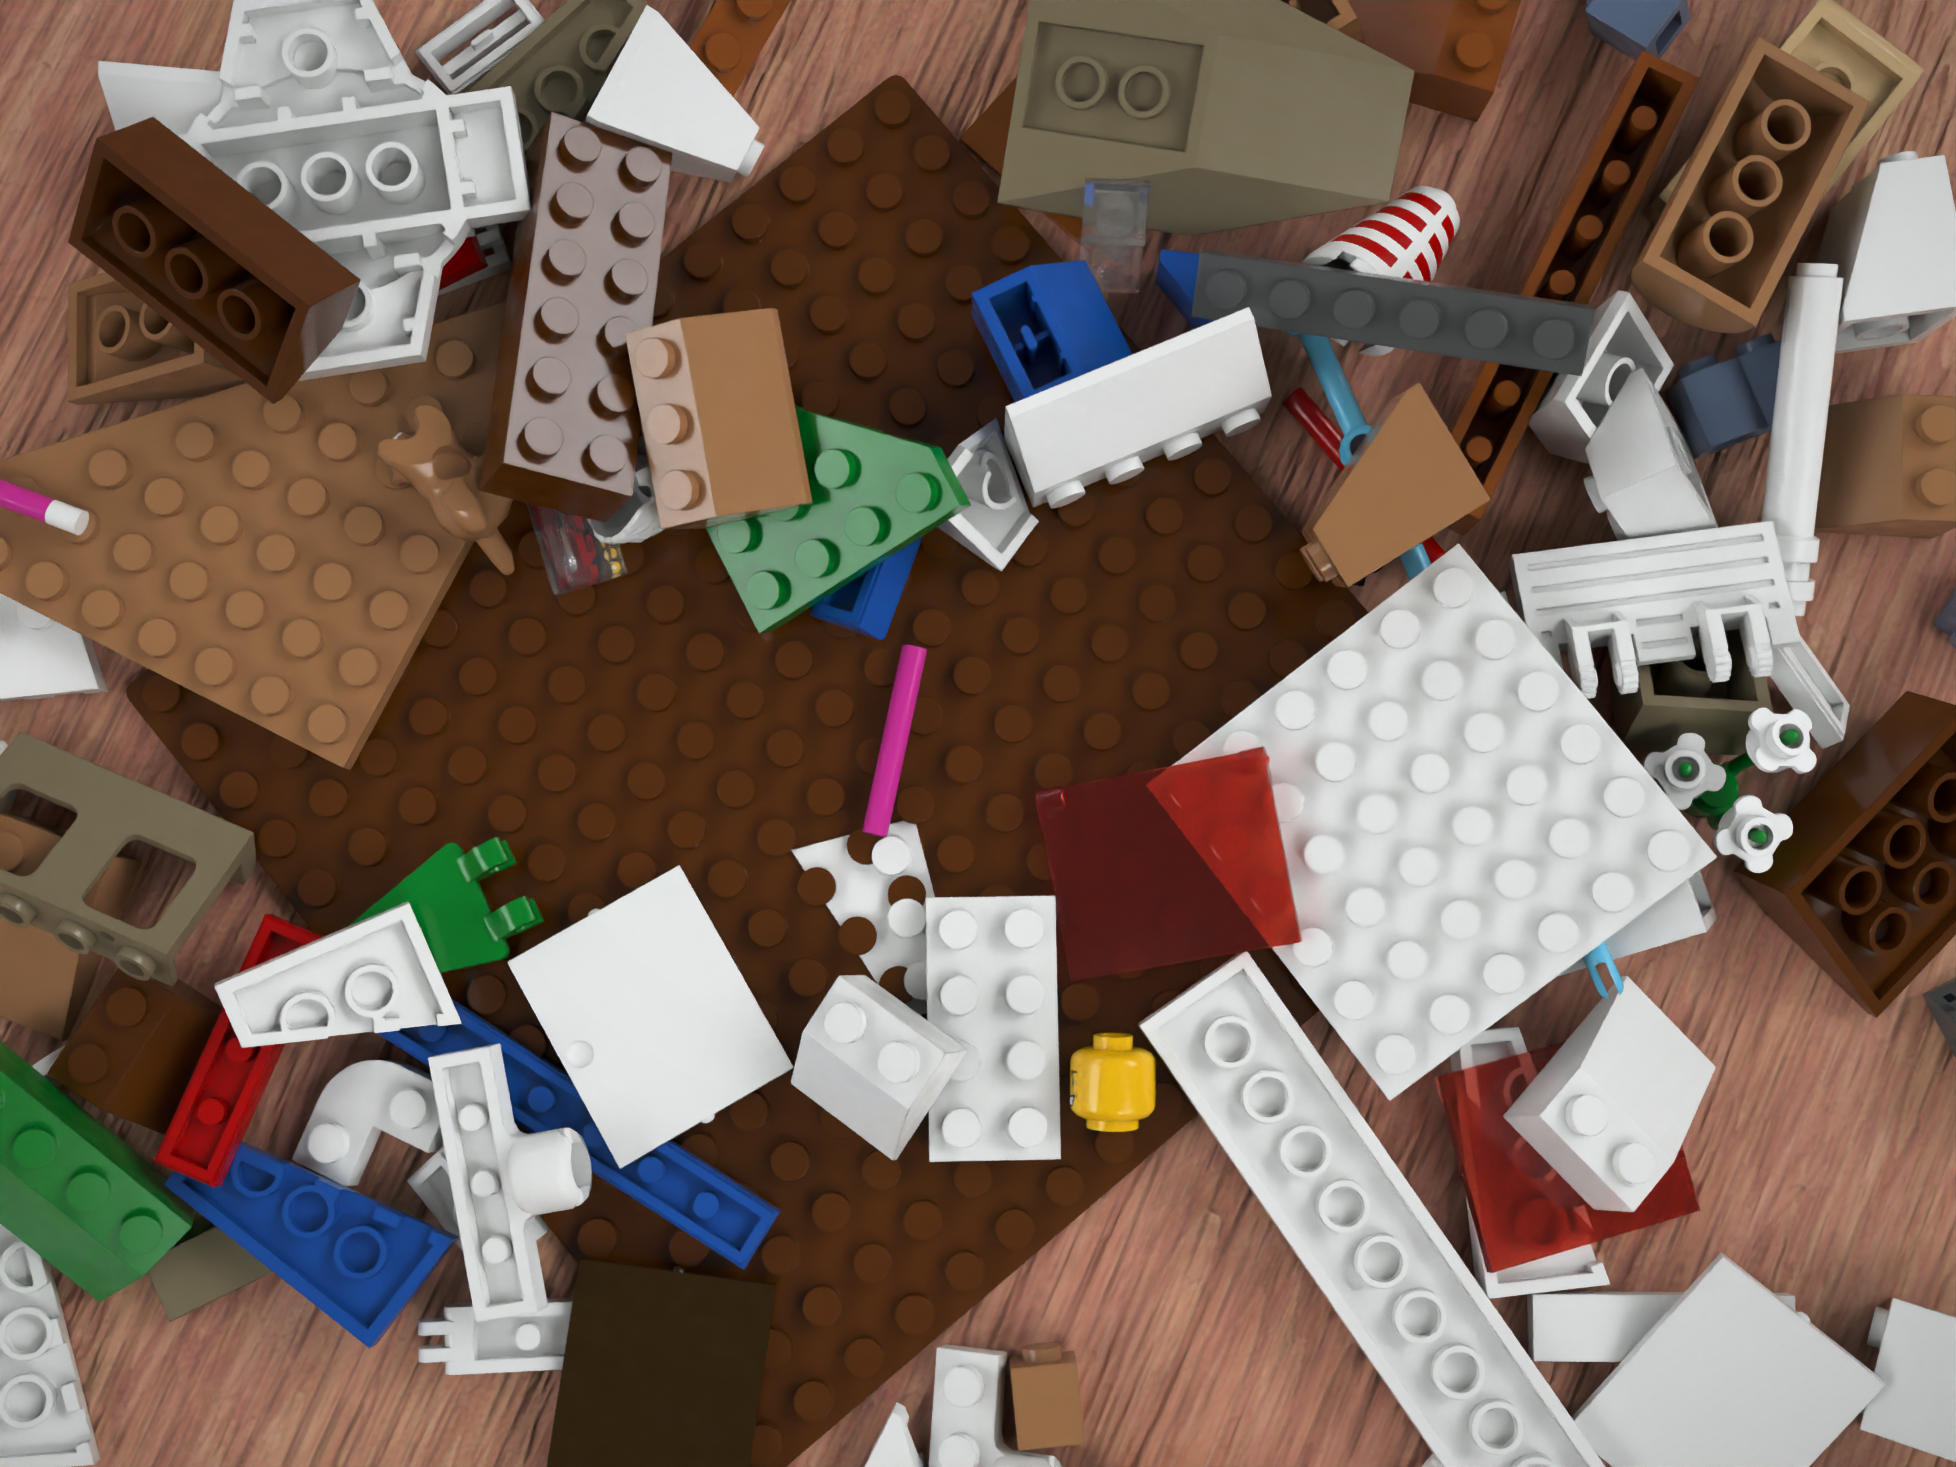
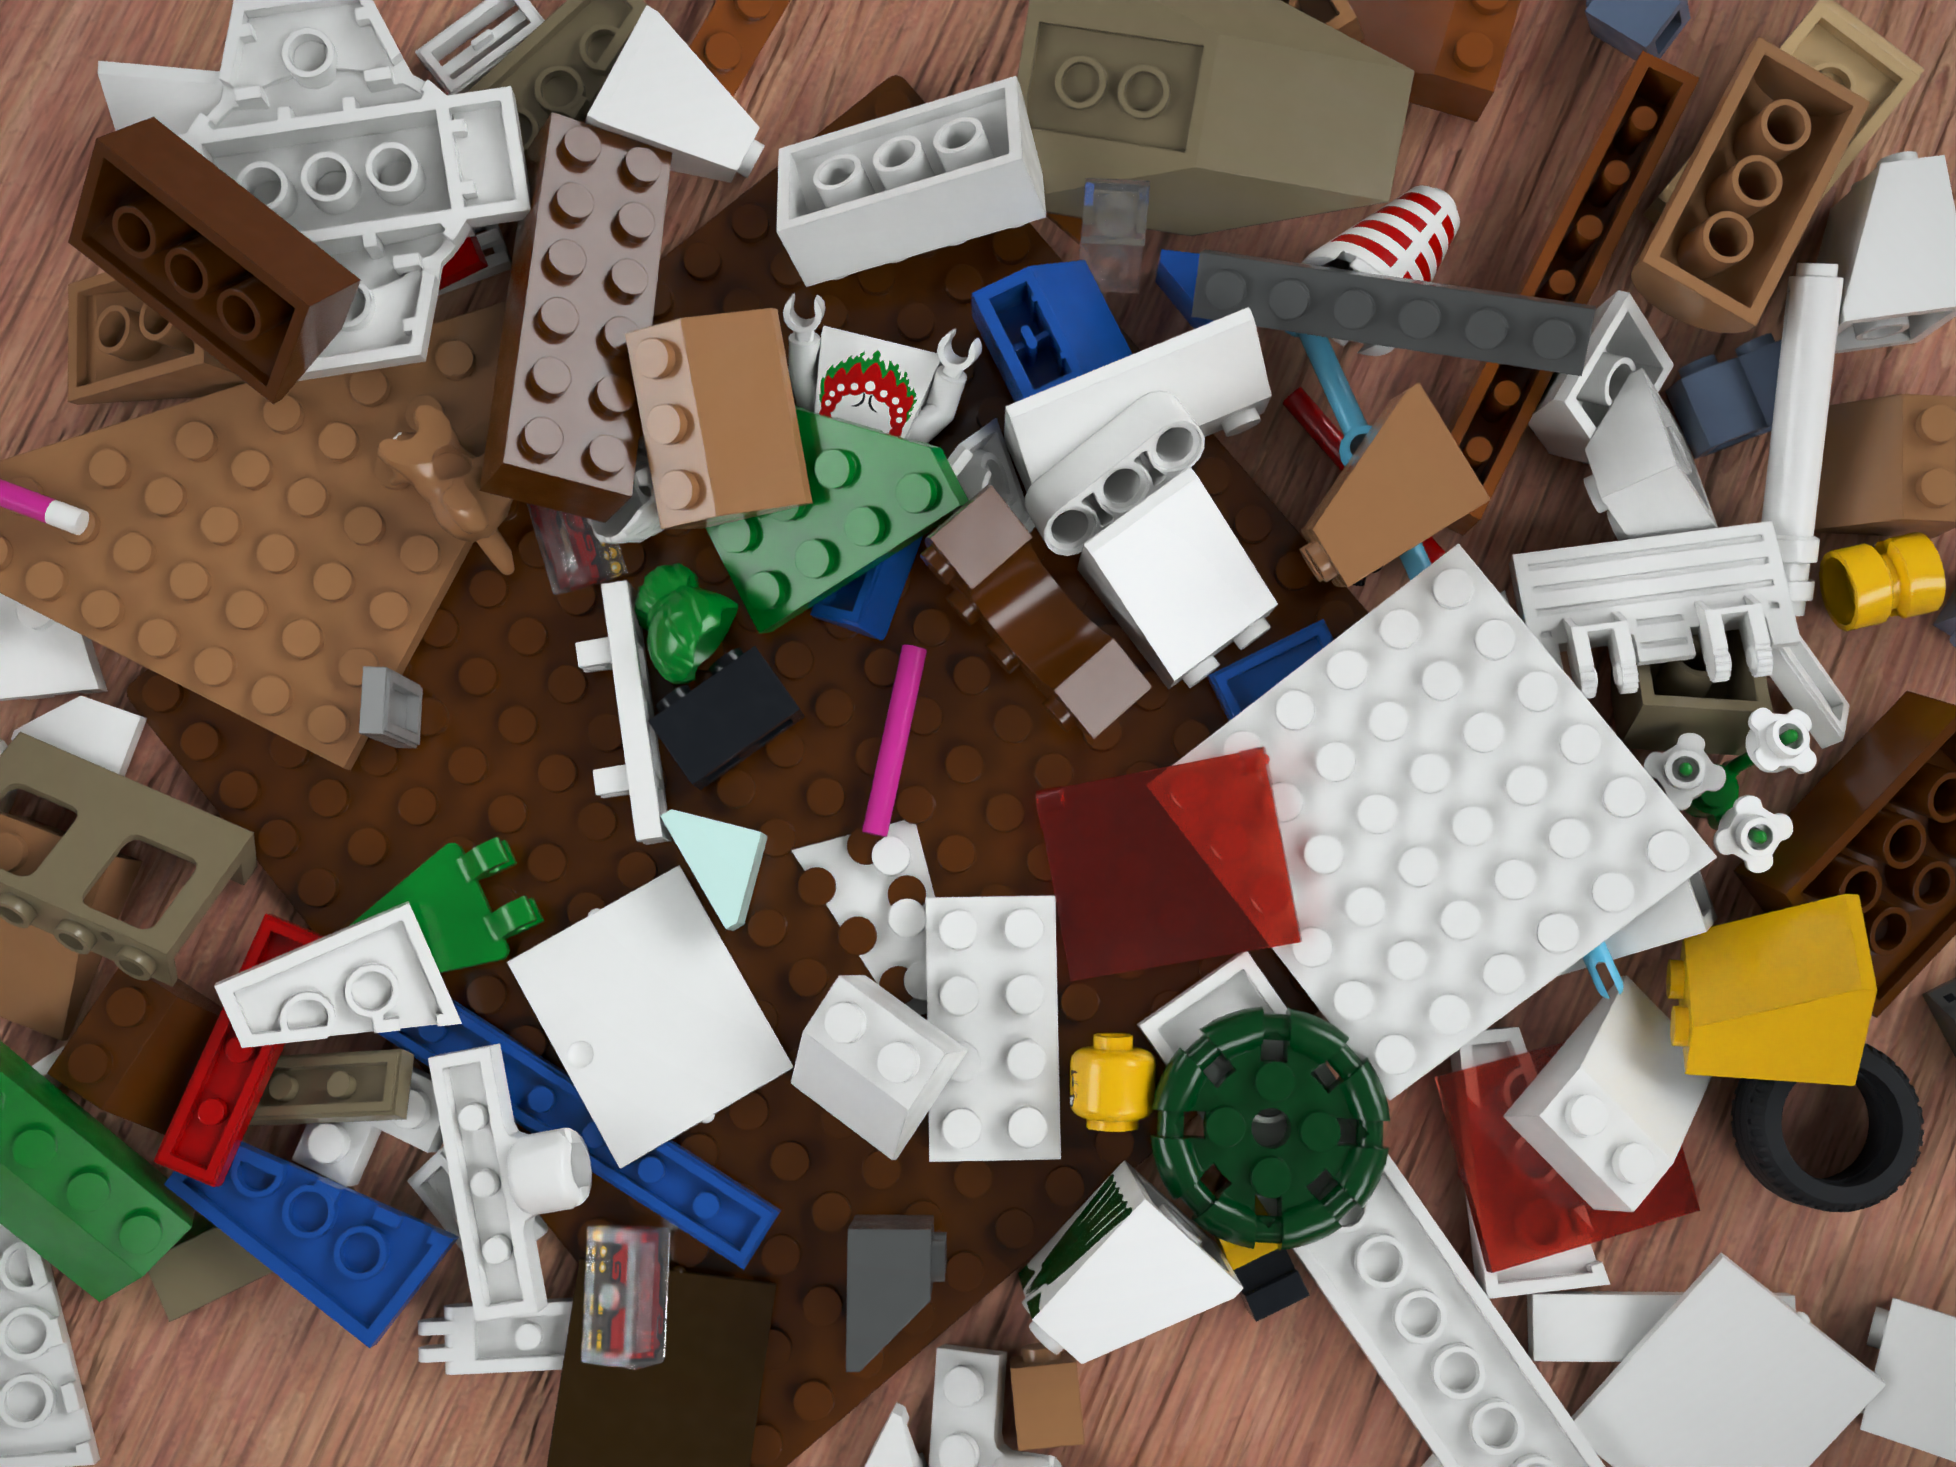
(90, 732): none -> white slope
(337, 1088): none -> dark tan tile
(390, 708): none -> light grey tile
(625, 1296): none -> clear slope
(626, 656): none -> white hinge
(681, 620): none -> green hair
(722, 859): none -> light aqua slope
(724, 716): none -> black brick
(874, 379): none -> white torso
(888, 1279): none -> dark grey slope
(909, 183): none -> white slope
(1029, 617): none -> reddish brown brick
(1122, 1271): none -> white slope
(1126, 444): none -> white beam
(1178, 581): none -> white slope
(1254, 675): none -> blue tile
(1265, 1274): none -> black leg
(1302, 1153): none -> dark green plate
(1776, 995): none -> yellow slope
(1876, 1172): none -> black tyre
(1891, 579): none -> yellow wheel

